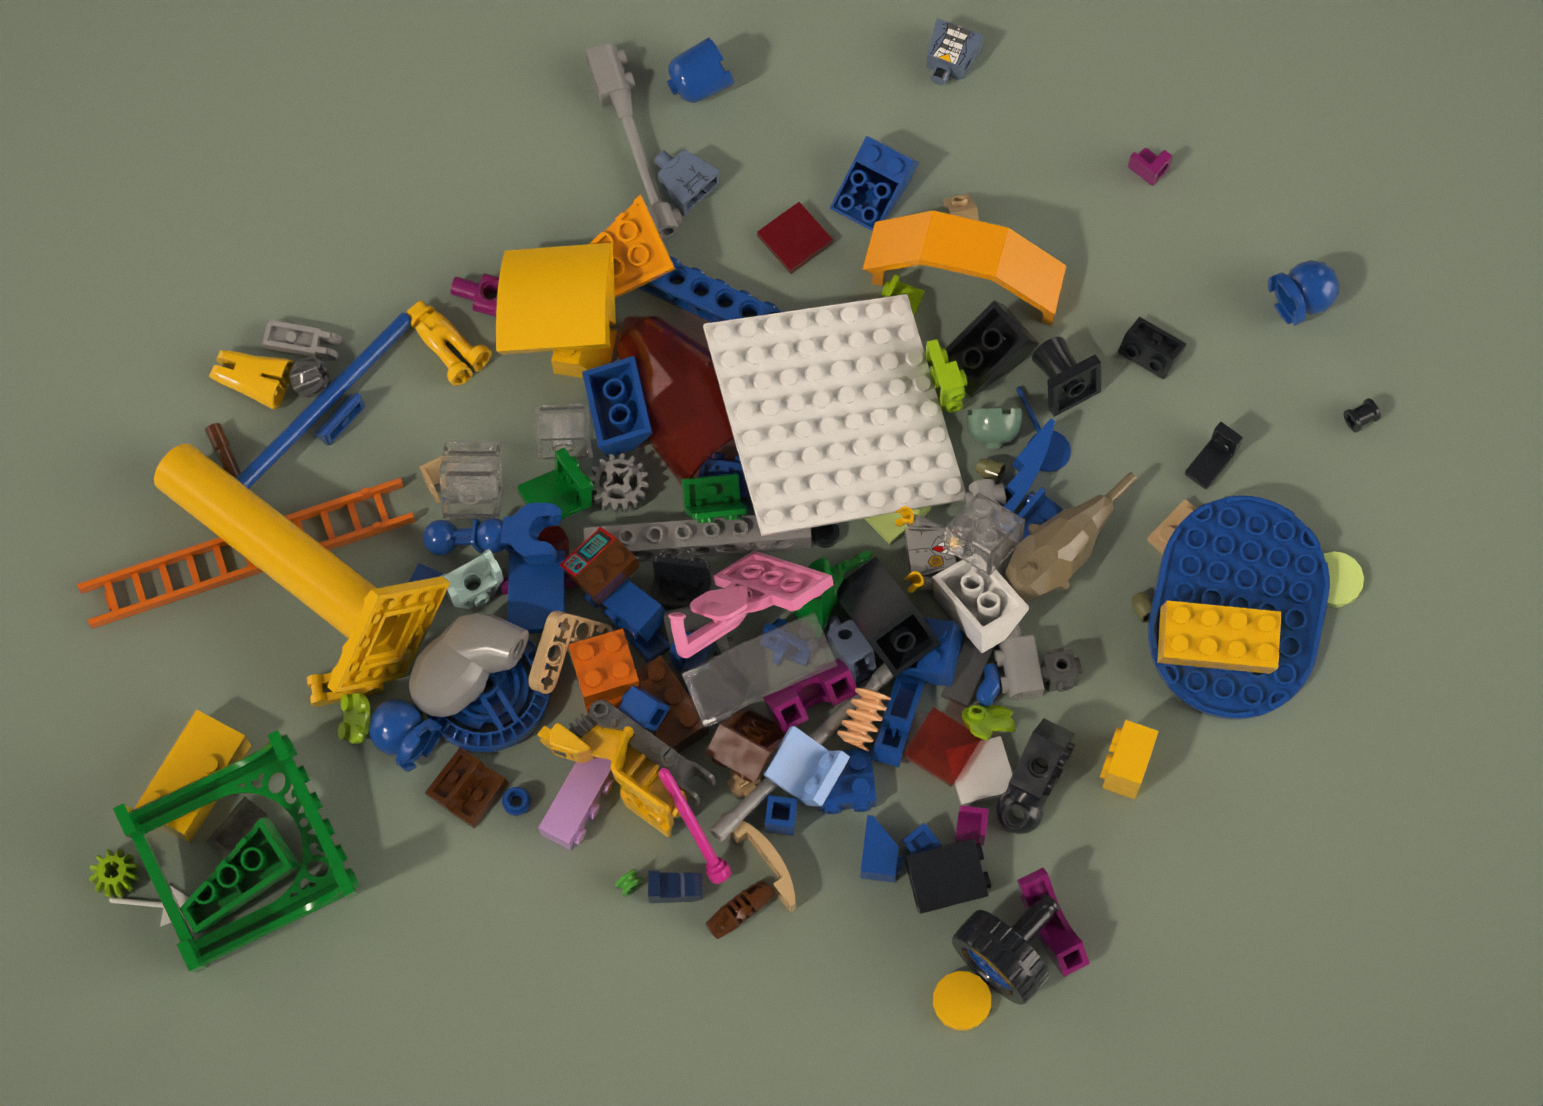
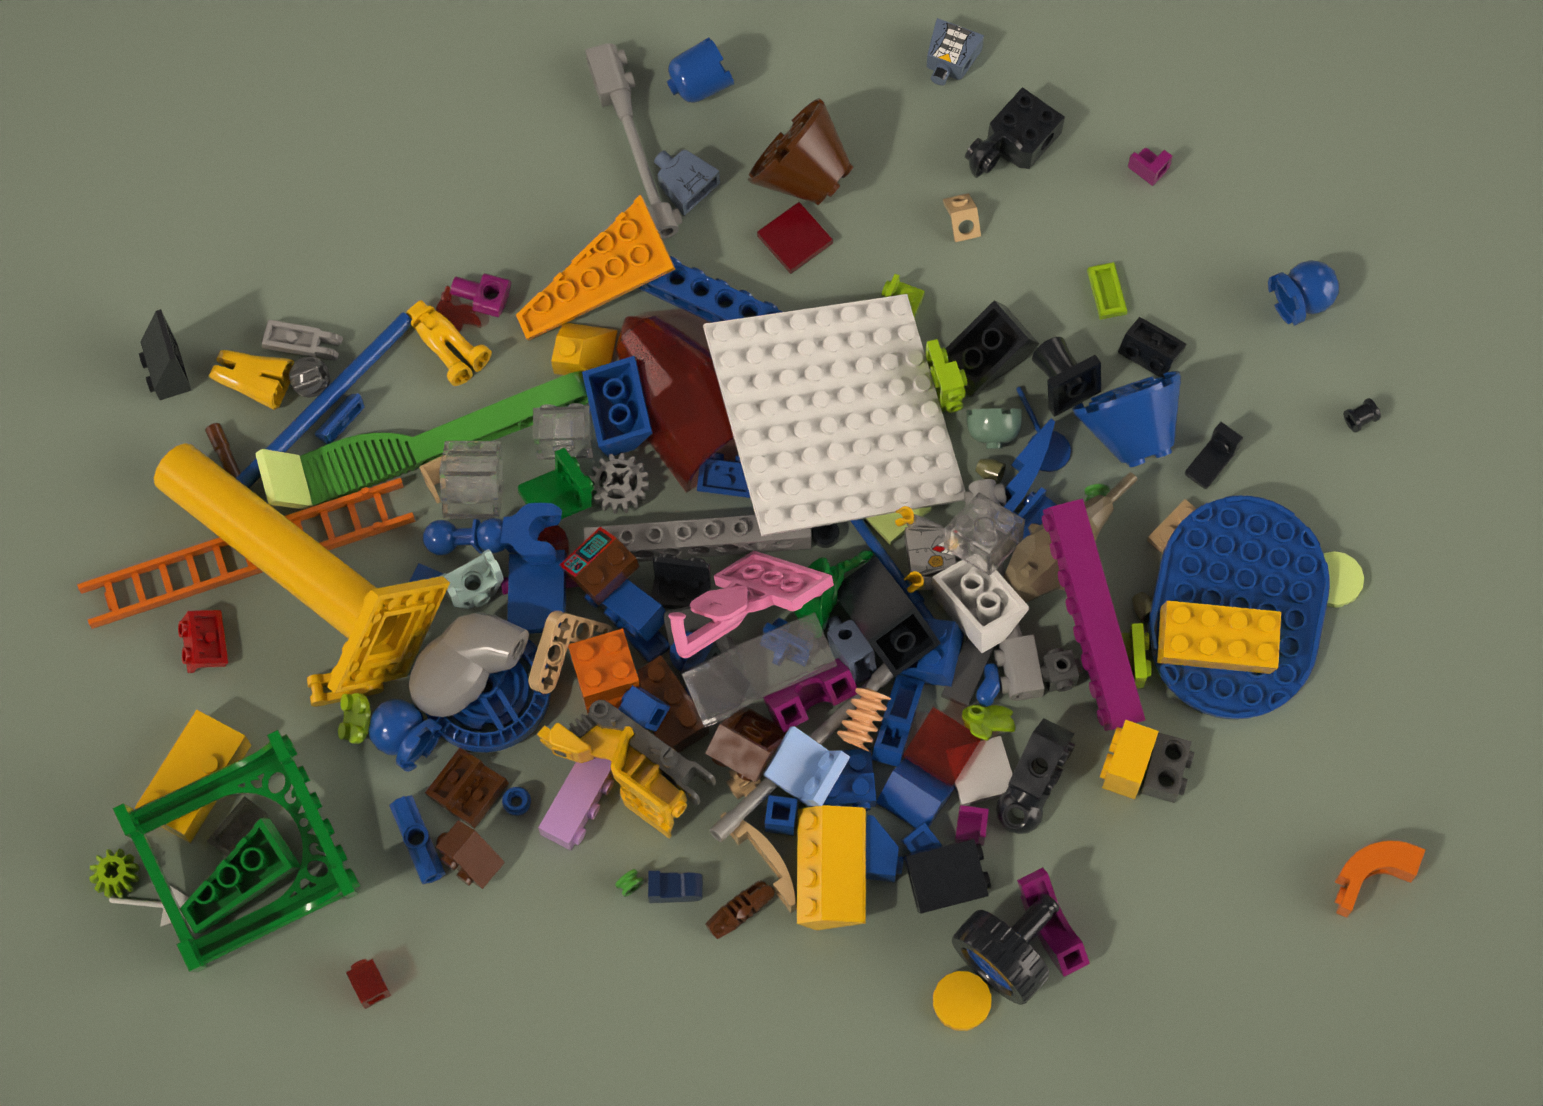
(163, 359): none -> black slope
(203, 639): none -> red bracket
(283, 479): none -> yellowish green tile
(368, 982): none -> clear red brick
(375, 457): none -> bright green piece
(410, 824): none -> blue piece
(457, 314): none -> clear red piece
(468, 854): none -> reddish brown brick
(555, 299): yellow slope -> none
(712, 497): green bracket -> none
(716, 867): dark pink piece -> none
(805, 159): none -> reddish brown cone
(831, 867): none -> yellow slope
(873, 183): blue slope -> none
(873, 543): none -> blue bar
(914, 794): none -> blue slope
(968, 249): light orange panel -> none
(1017, 134): none -> black brick
(1093, 614): none -> magenta brick
(1096, 489): none -> bright green bush
(1107, 291): none -> lime tile
(1135, 418): none -> blue cone
(1135, 644): none -> lime bracket
(1162, 766): none -> dark grey brick
(1382, 857): none -> orange arch

